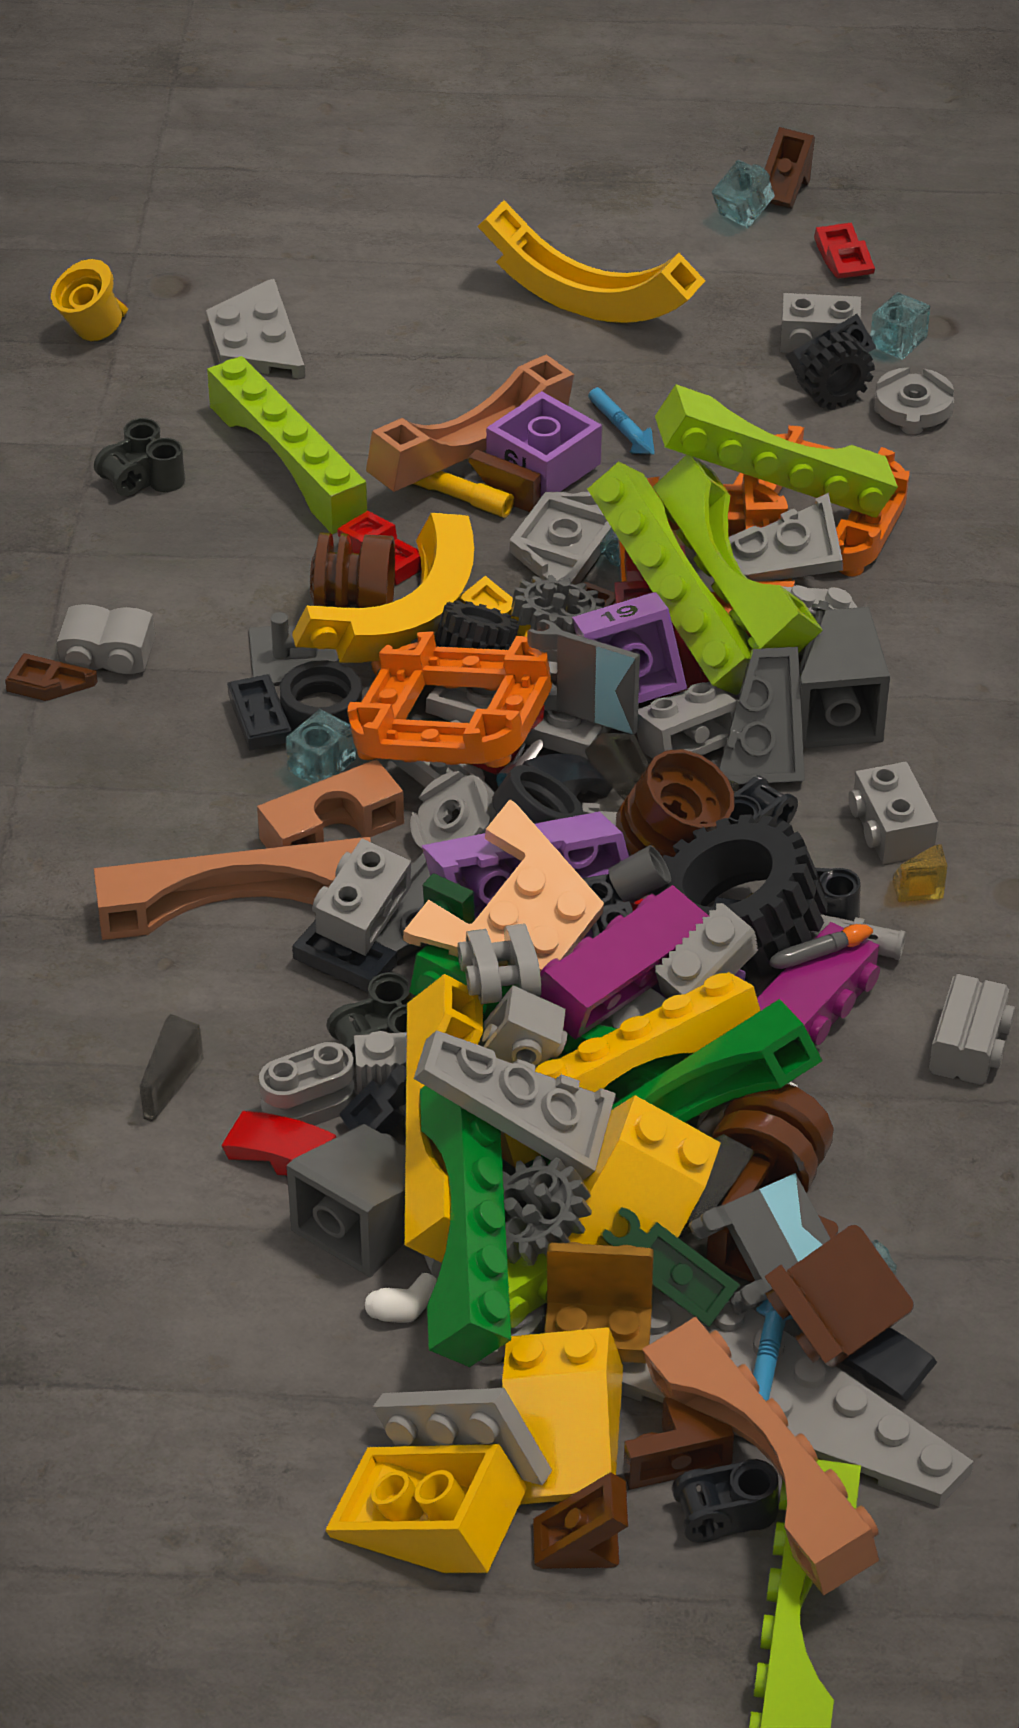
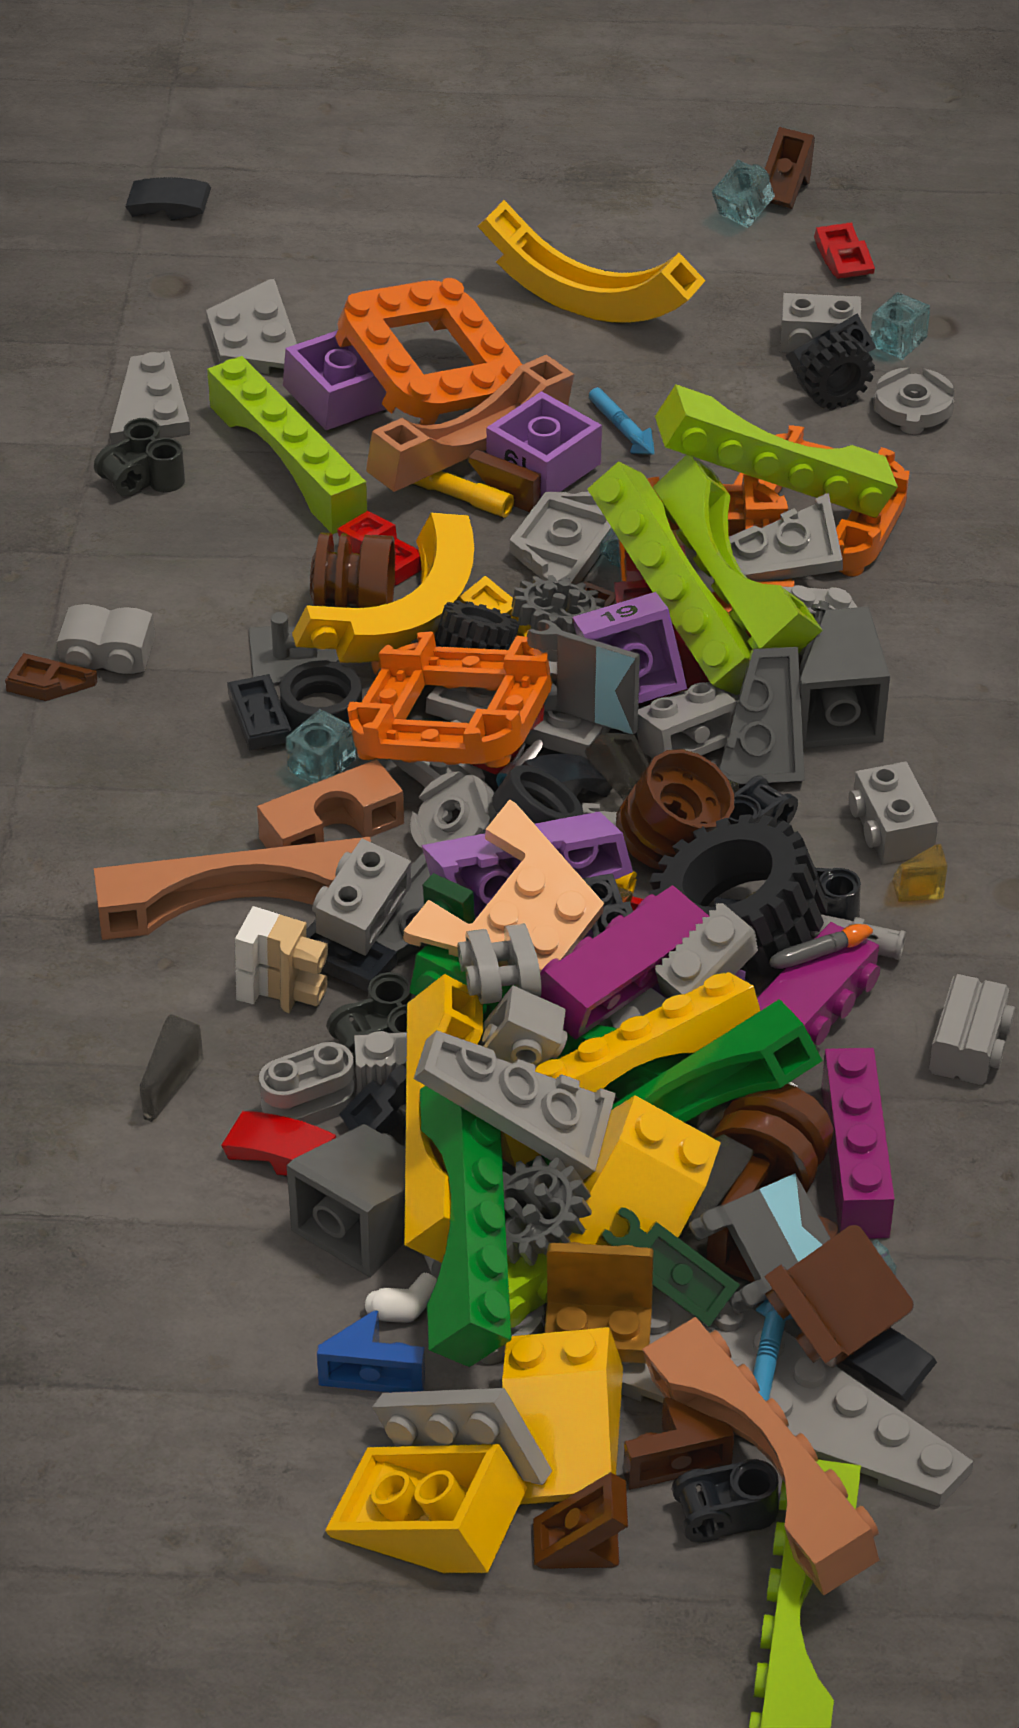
(87, 300): yellow hat -> none
(151, 393): none -> light grey wing
(175, 195): none -> black slope
(278, 960): none -> tan hips
(331, 381): none -> medium lavender brick
(360, 1362): none -> blue slope
(444, 305): none -> orange plate
(639, 874): dark grey beam -> none
(859, 1141): none -> magenta brick

